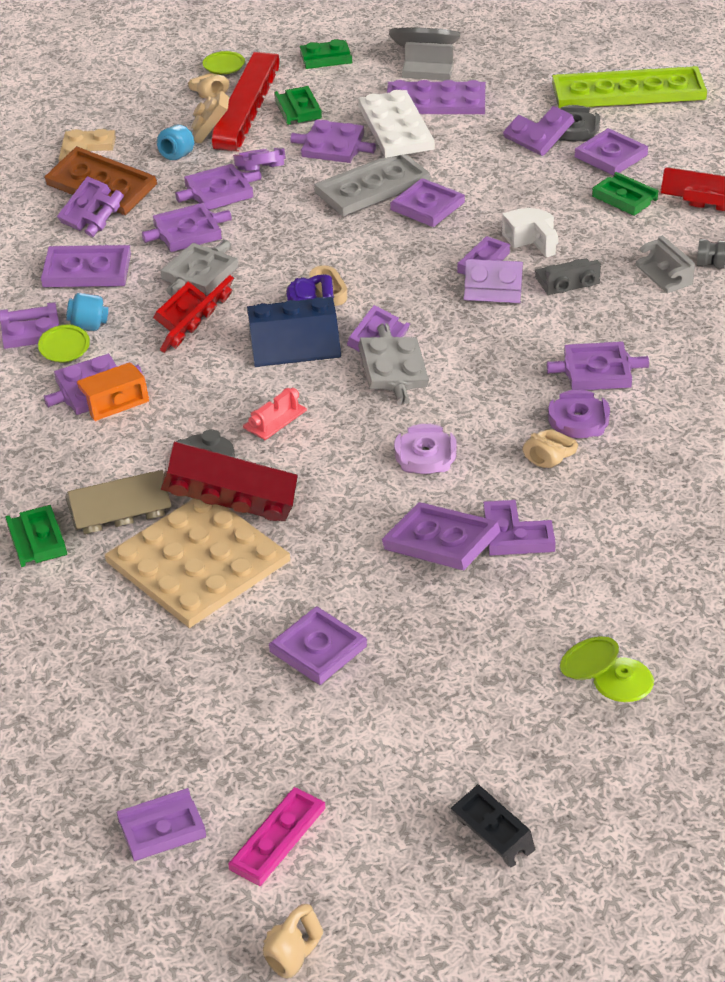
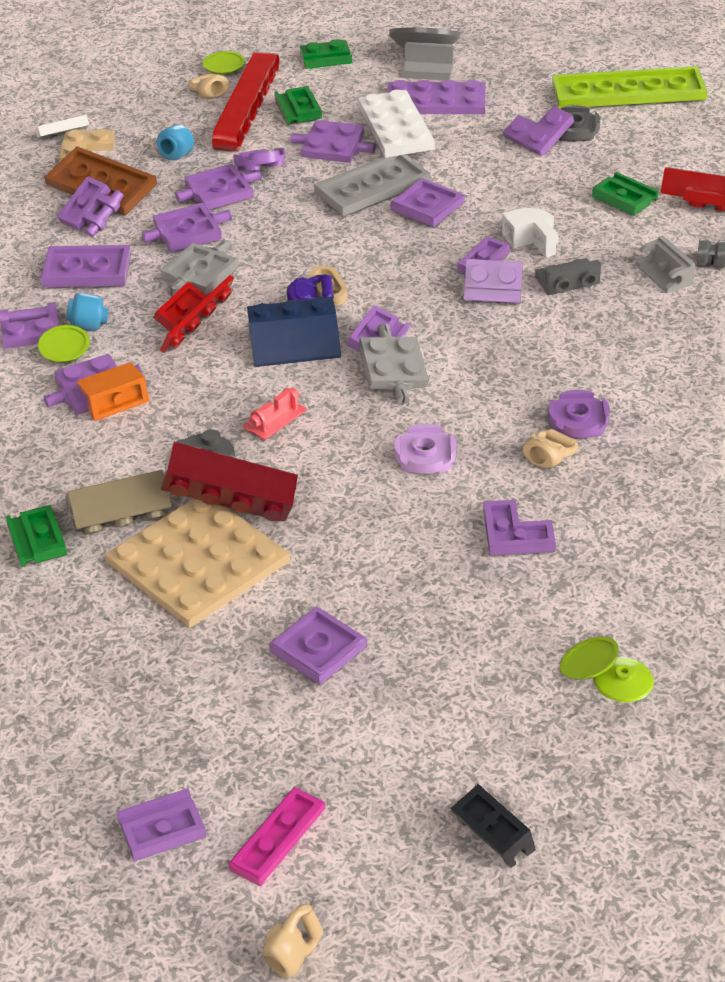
(61, 126): none -> white tile
(208, 115): tan plate -> none
(441, 535): medium lavender plate -> none
(597, 365): medium lavender plate -> none
(611, 151): medium lavender plate -> none

